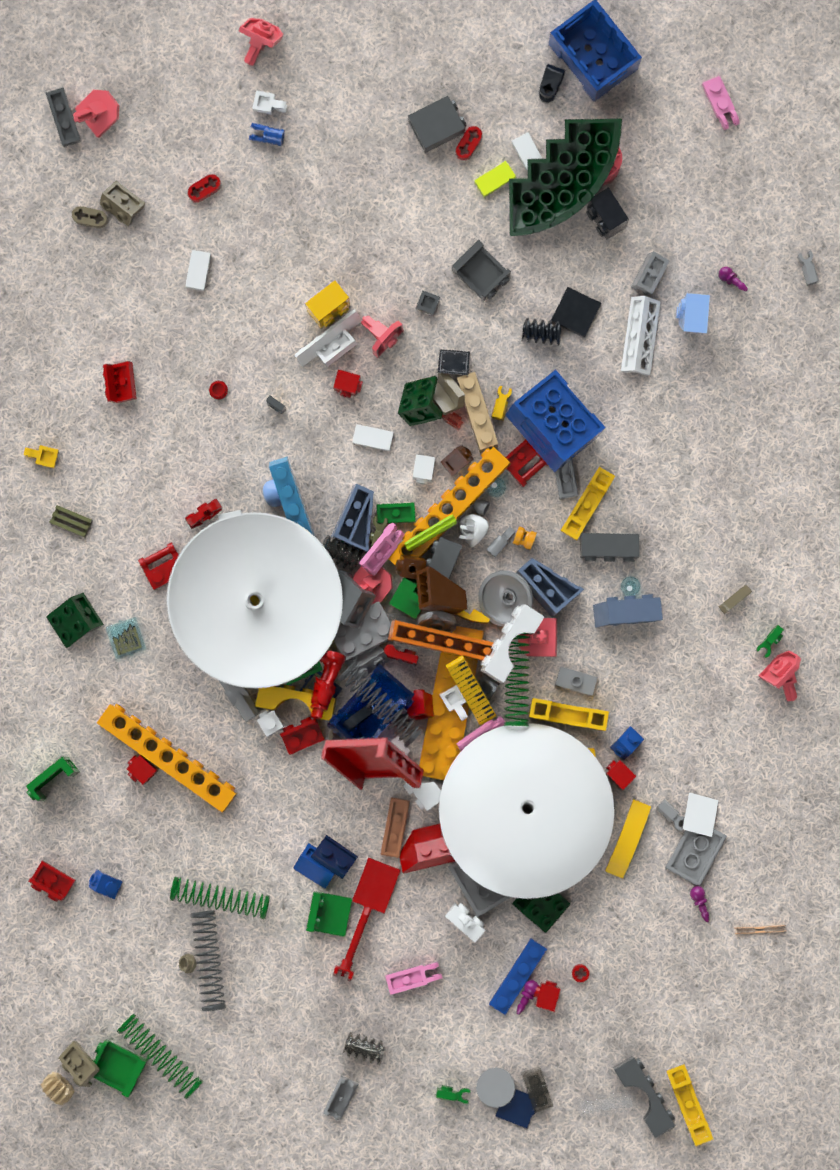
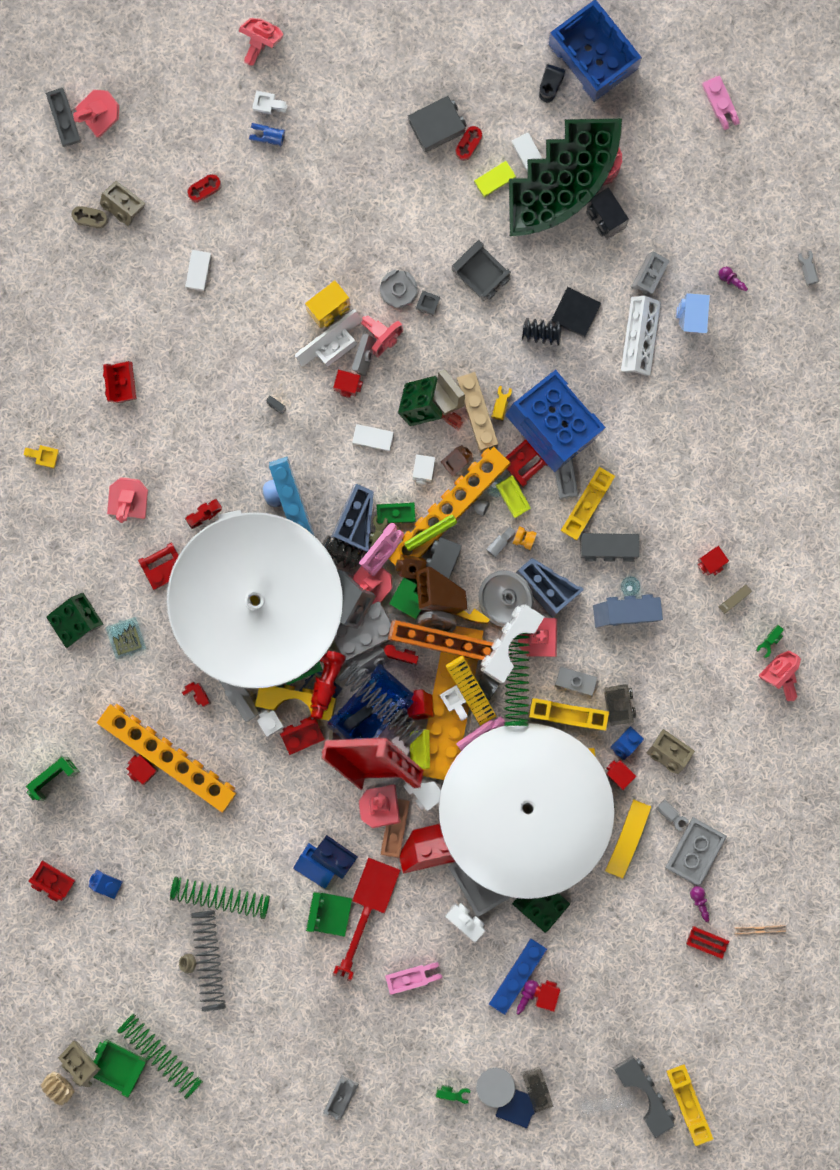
(55, 515): olive tile -> none
(127, 499): none -> coral piece
(200, 695): none -> red bracket
(218, 390): red plate -> none
(364, 355): none -> light grey plate
(364, 1048): clear smoke piece -> none
(380, 806): none -> coral piece
(398, 288): none -> light grey tile
(421, 750): none -> neon yellow tile
(453, 362): black sticker -> none
(473, 529): white piece -> none
(513, 496): none -> neon yellow tile
(584, 977): red bush -> none
(612, 697): none -> clear smoke brick
(670, 752): none -> dark tan bracket
(700, 814): white sticker -> none
(713, 561): none -> red brick
(723, 948): none -> red tile

